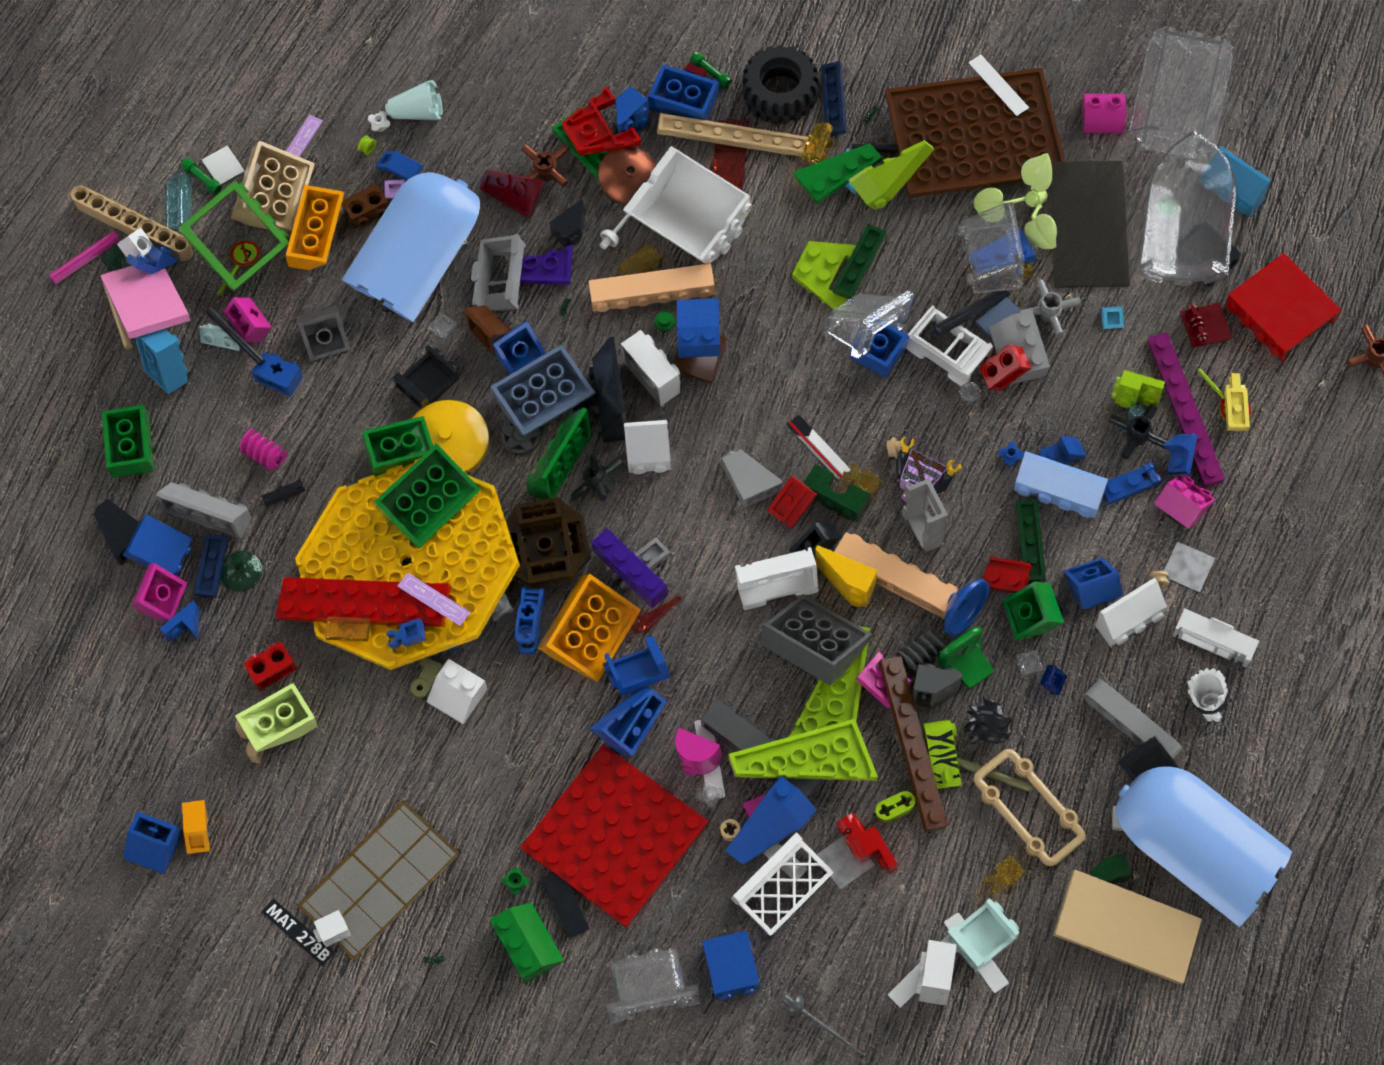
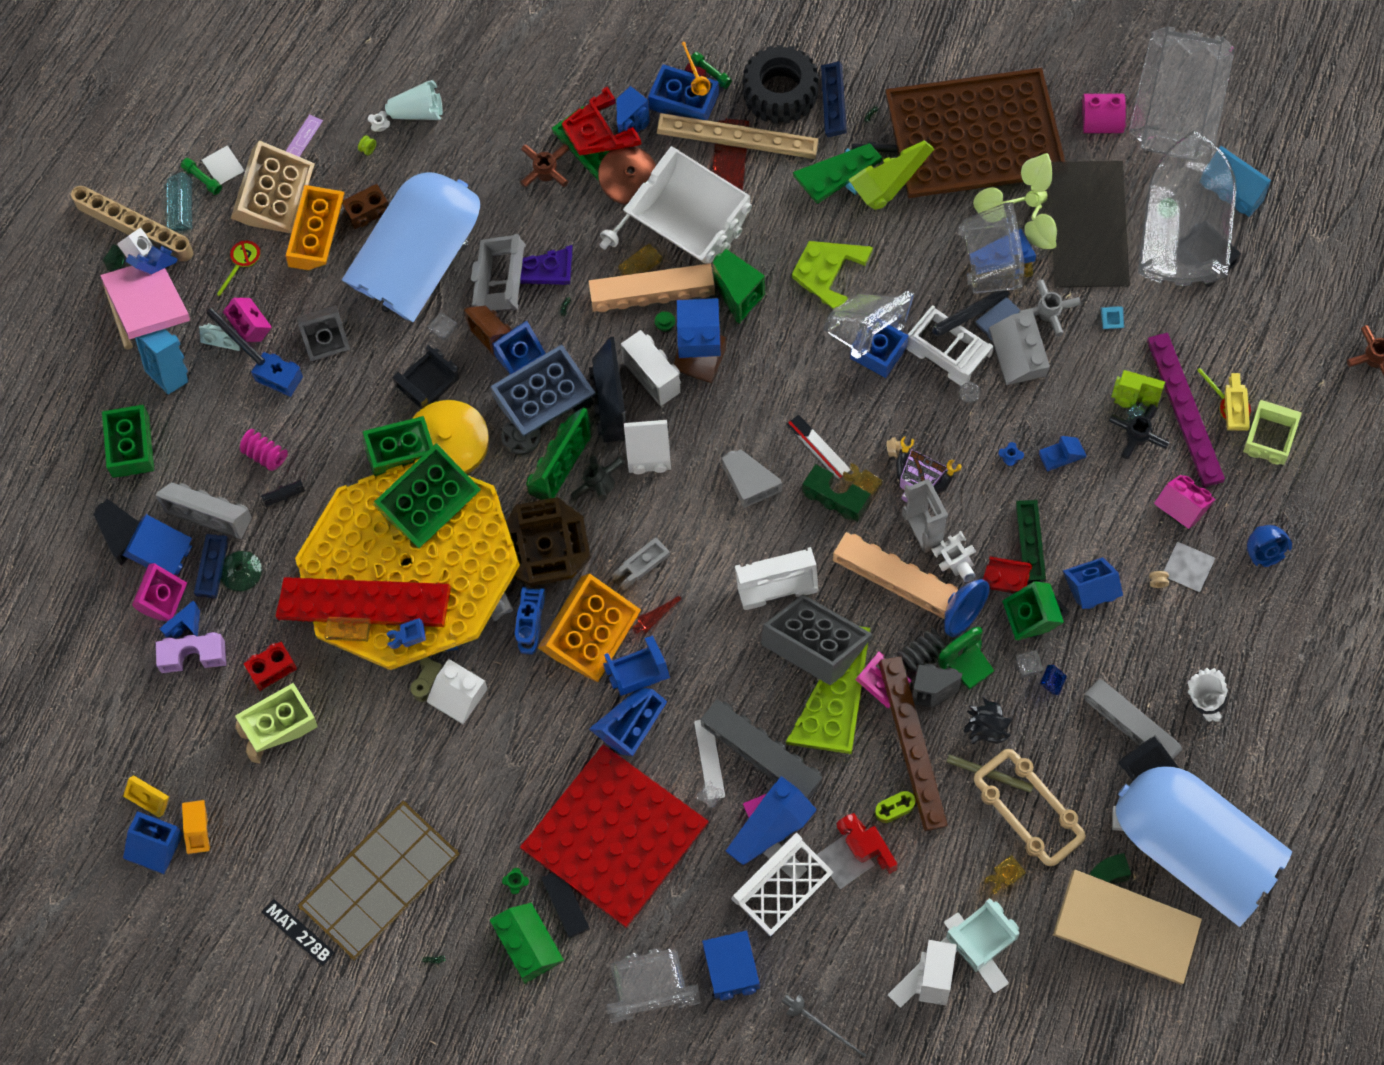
(84, 257): dark pink axle -> none
(146, 796): none -> yellow plate
(172, 652): none -> lavender arch
(255, 206): bright green window -> none
(331, 929): white brick -> none
(392, 187): lavender plate -> none
(399, 165): blue slope -> none
(433, 599): lavender sticker -> none
(513, 190): dark red wing -> none
(569, 224): black slope -> none
(629, 568): dark purple brick -> none
(697, 753): dark pink brick -> none
(700, 84): none -> light orange sword
(723, 828): tan bush -> none
(738, 284): none -> green slope
(792, 502): red plate -> none
(817, 142): clear yellow tile -> none
(818, 534): black slope -> none
(823, 753): lime wing -> none
(851, 578): yellow slope -> none
(859, 262): dark green plate -> none
(942, 752): lime door -> none
(956, 556): none -> white piece
(999, 85): white sticker -> none
(1000, 369): red brick -> none
(1060, 485): light blue slope -> none
(1131, 483): blue plate -> none
(1131, 613): white slope -> none
(1182, 453): blue slope -> none
(1205, 324): dark red hinge -> none
(1216, 637): white piece -> none
(1268, 545): none -> blue cylinder
(1278, 415): none -> yellowish green window
(1281, 306): red panel -> none

